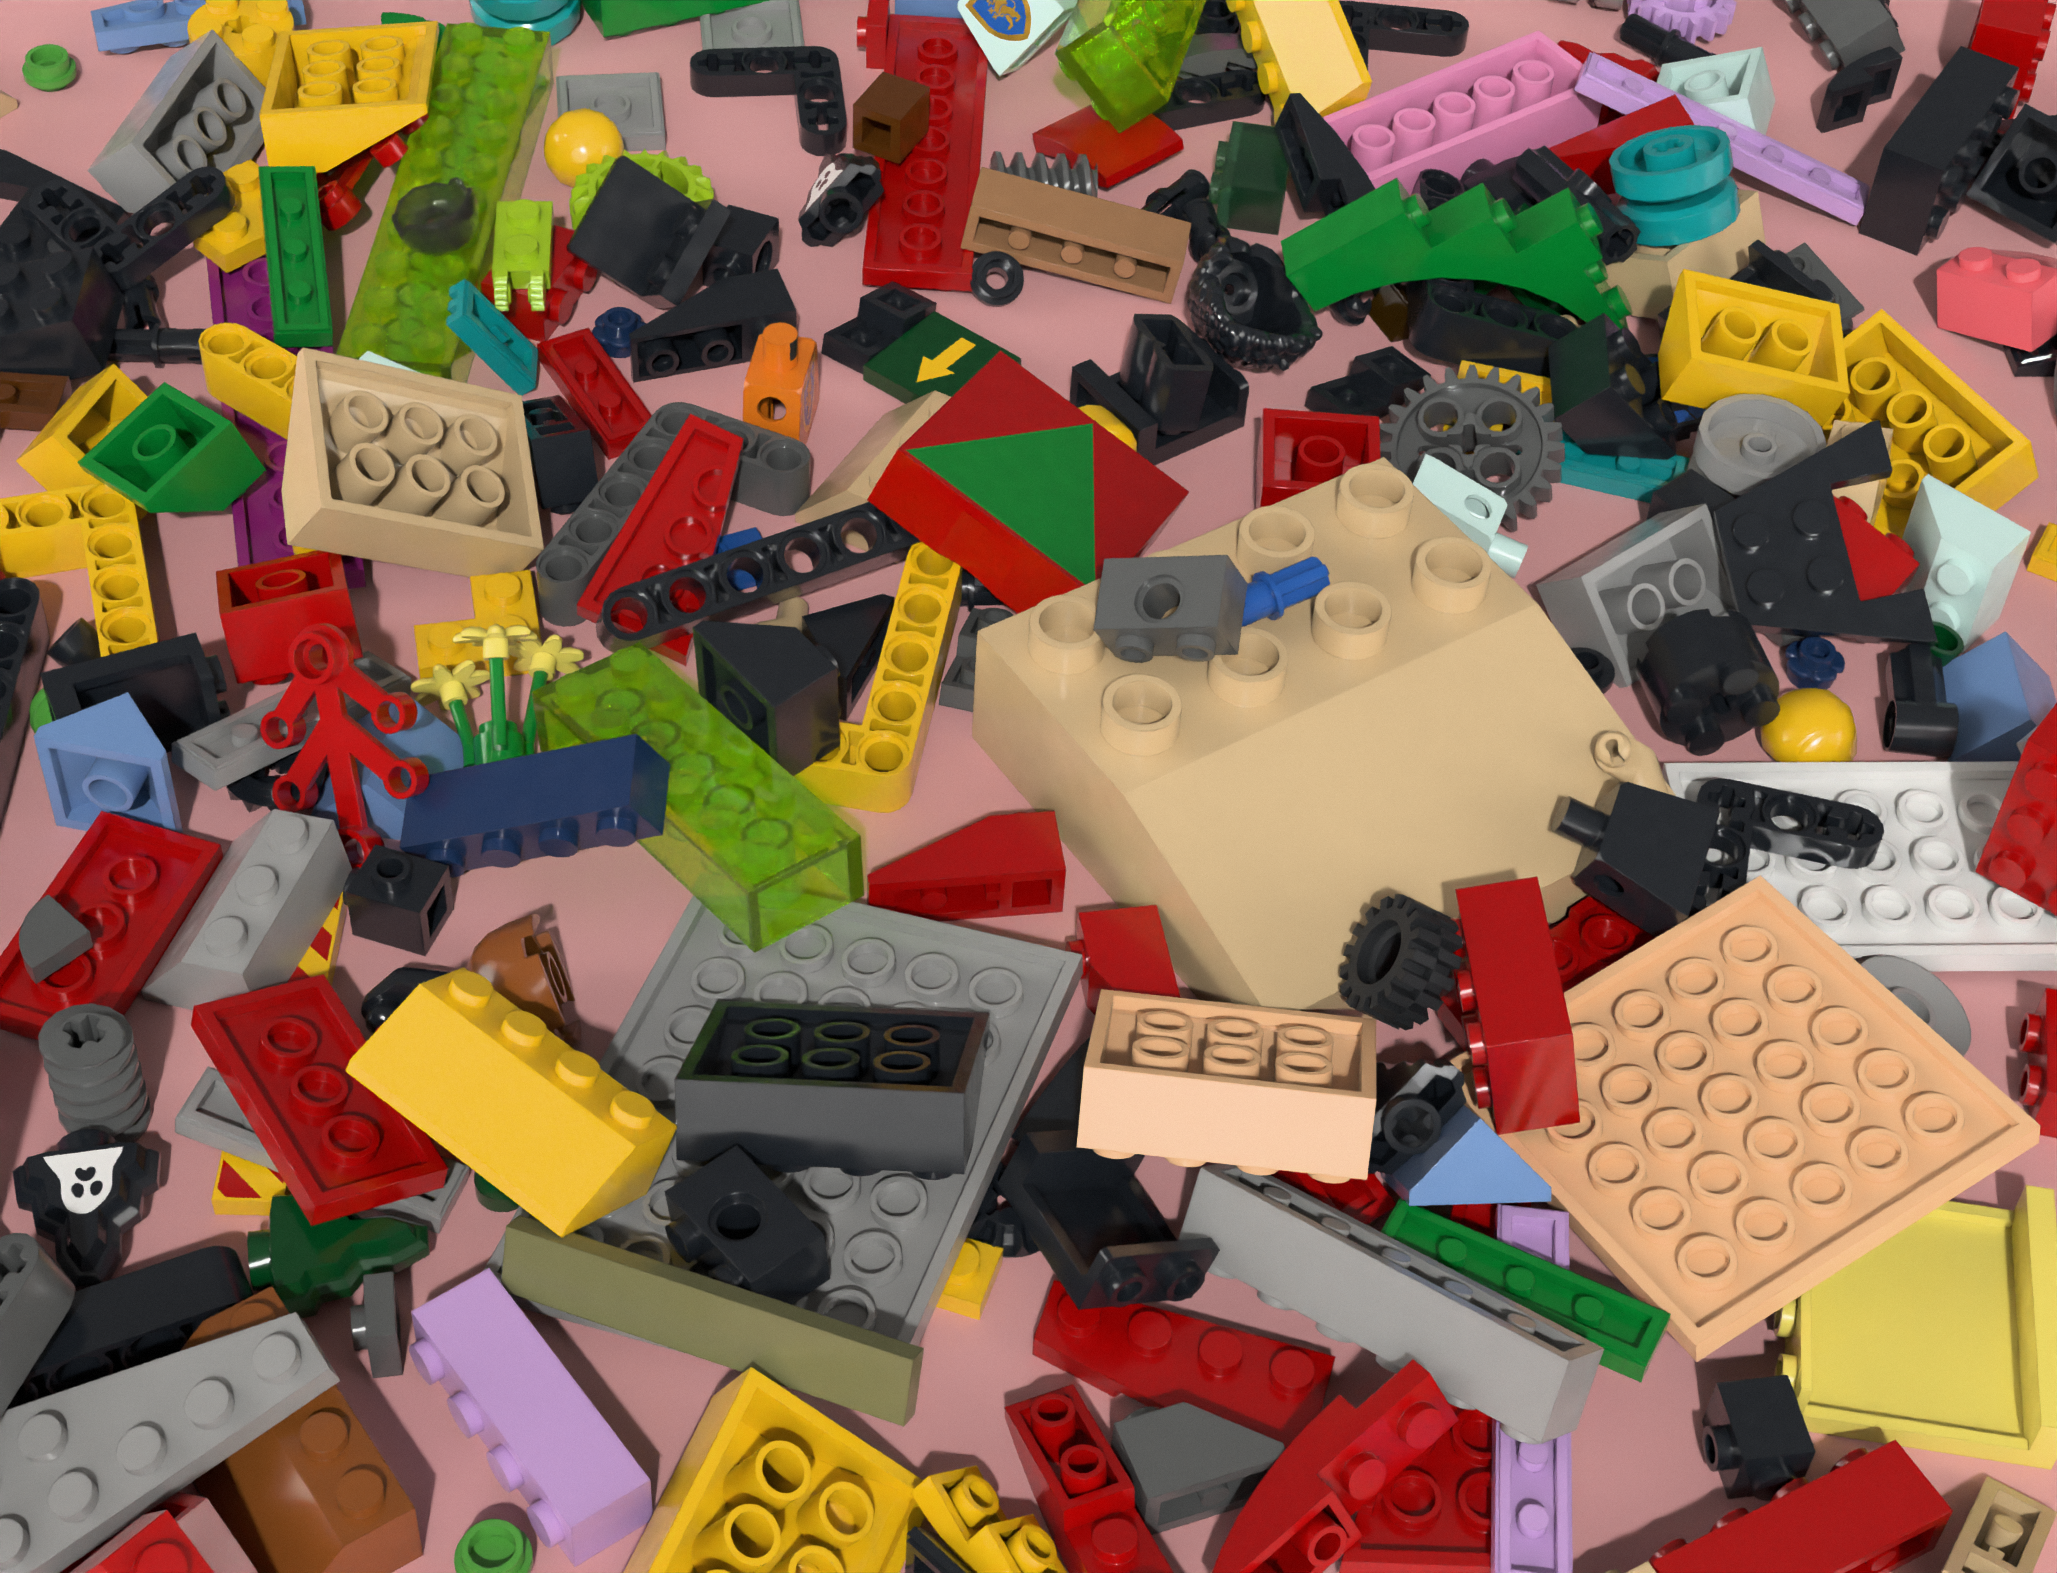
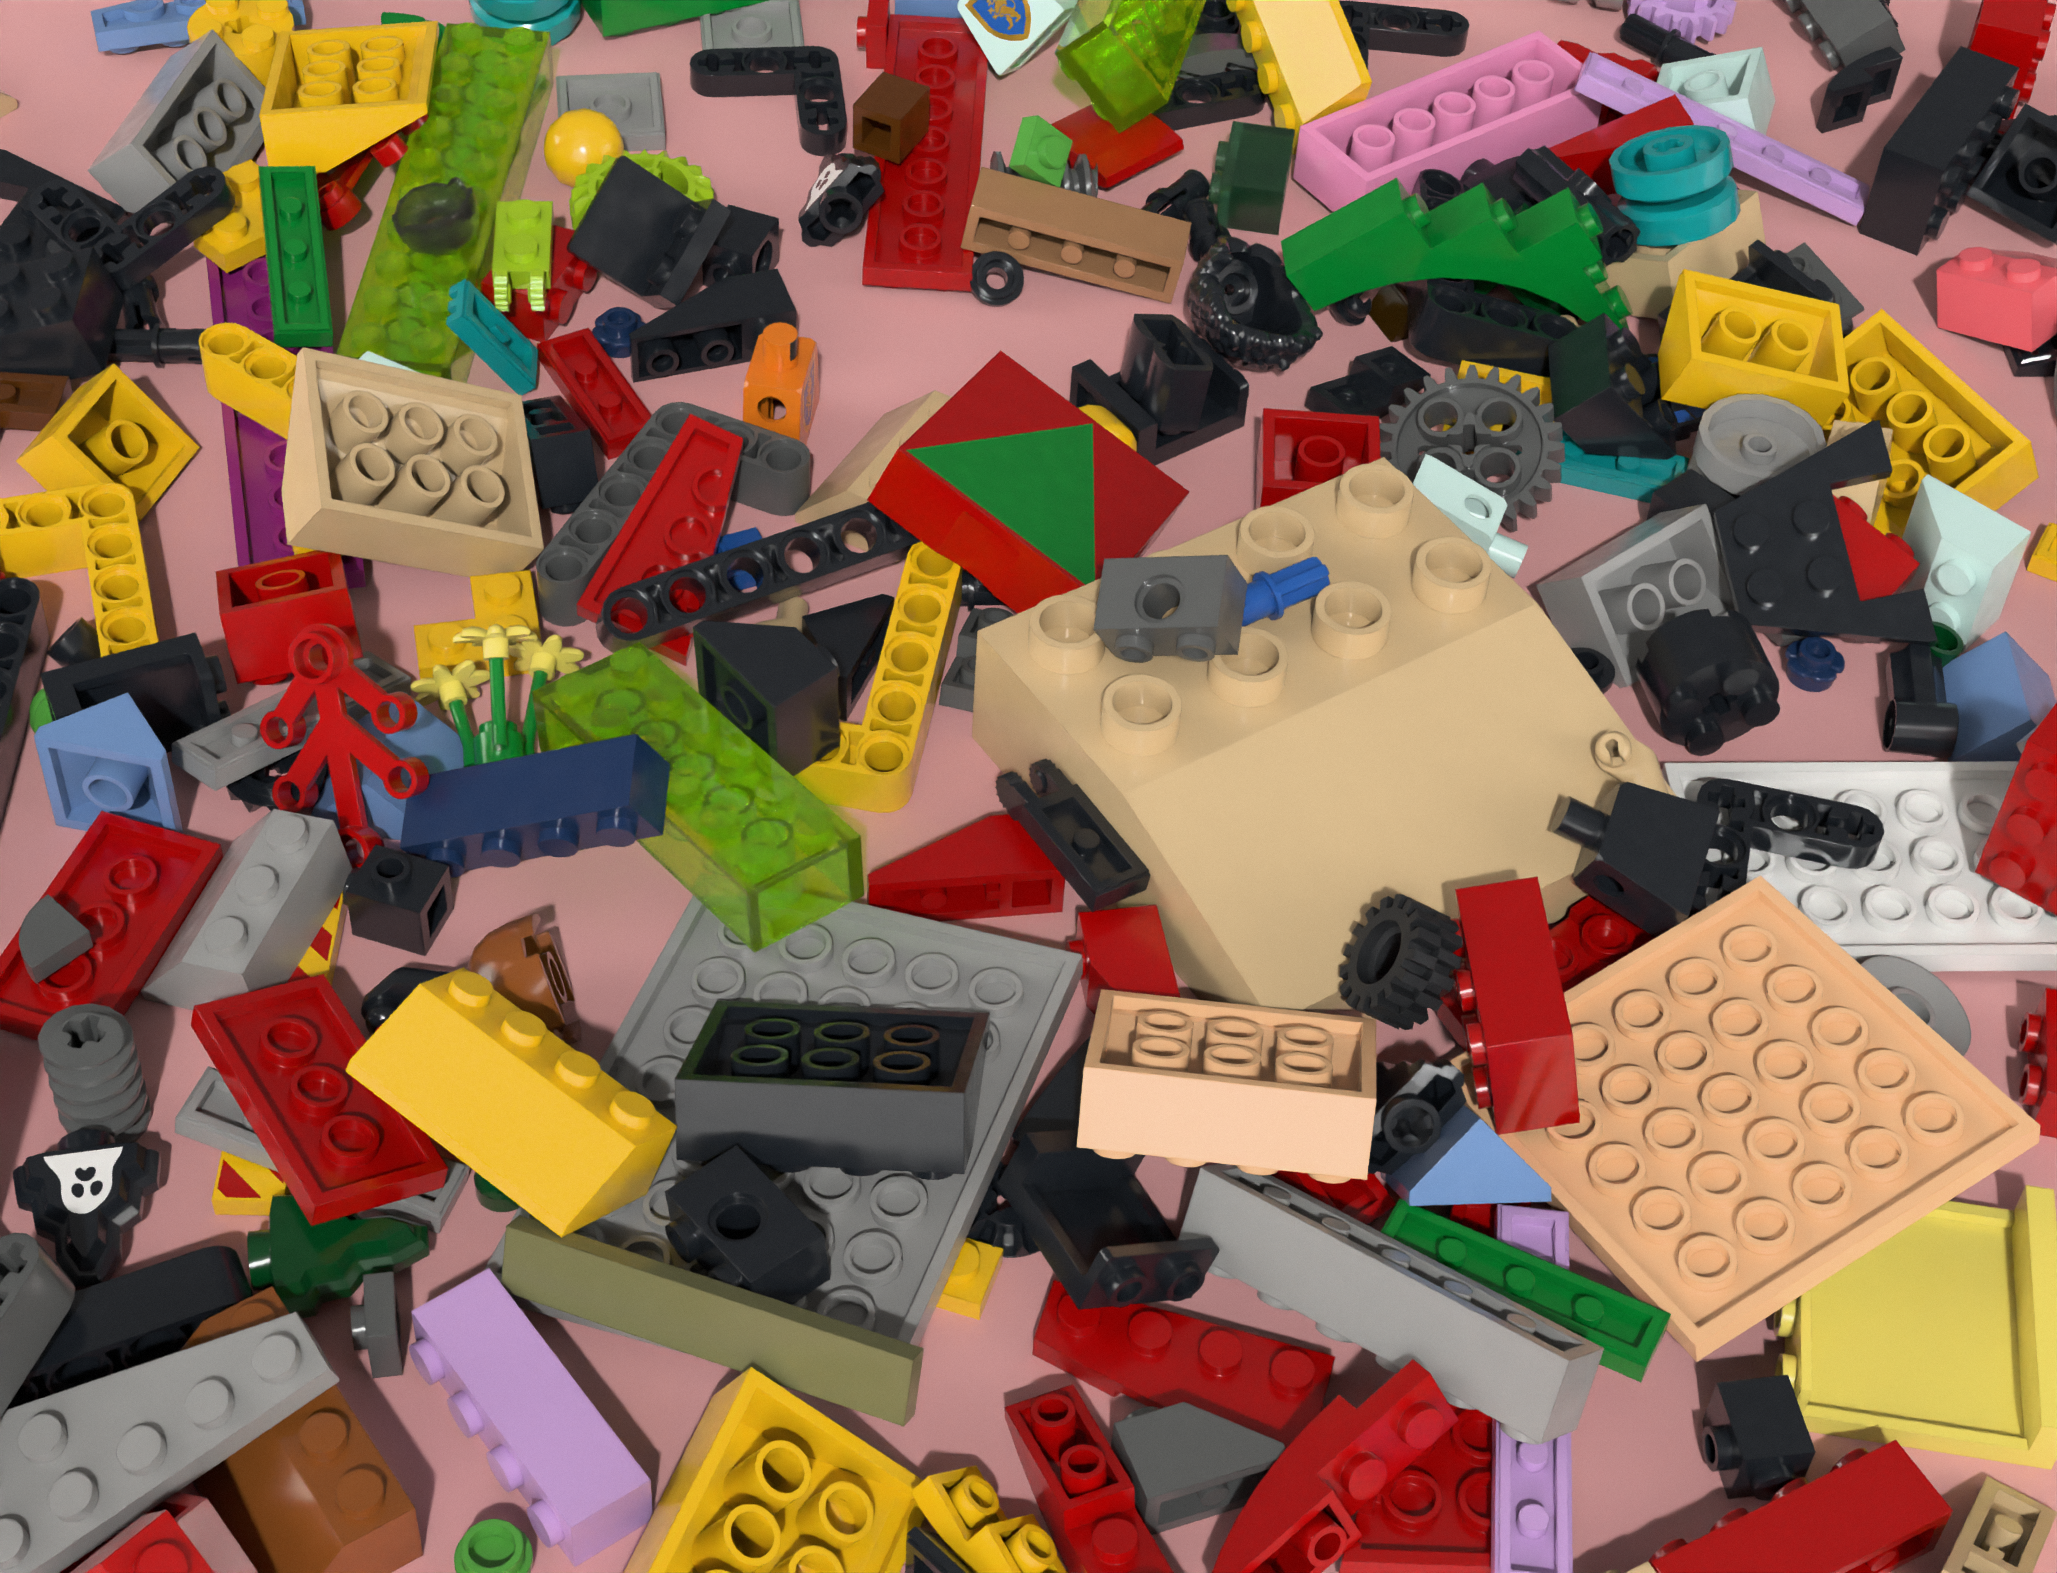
(48, 68): bright green plate -> none
(174, 456): green slope -> none
(880, 321): black slope -> none
(930, 358): dark green tile -> none
(1040, 151): none -> bright green plate
(1073, 835): none -> black hinge
(1319, 160): black slope -> none
(1811, 728): yellow hair -> none

